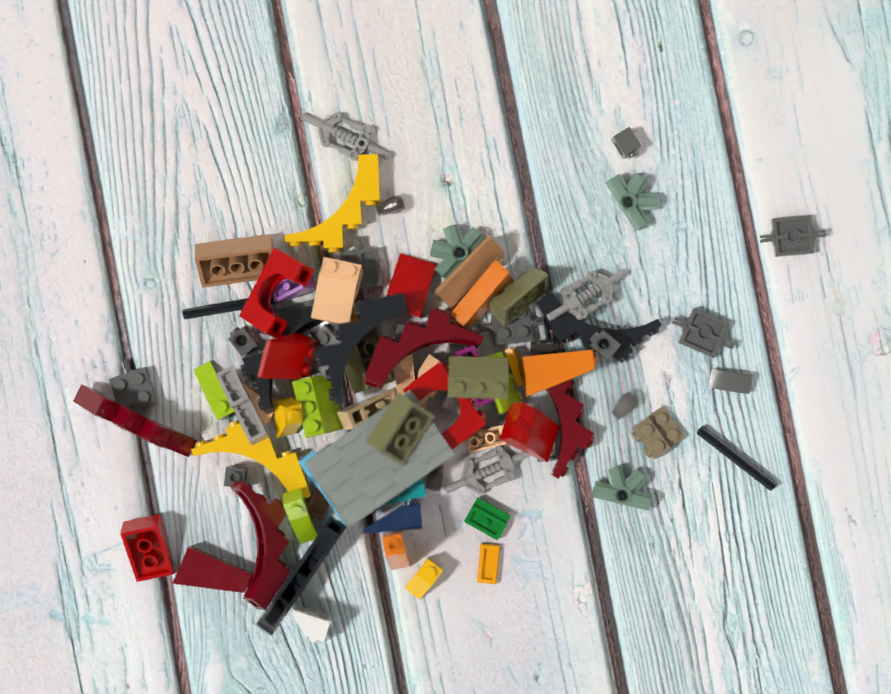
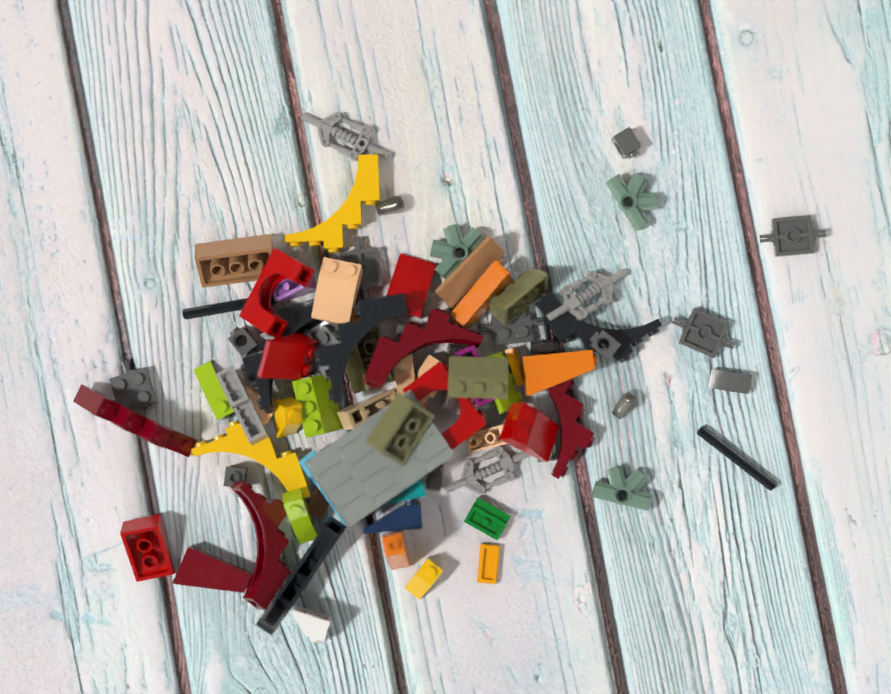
(657, 433): dark tan plate -> none

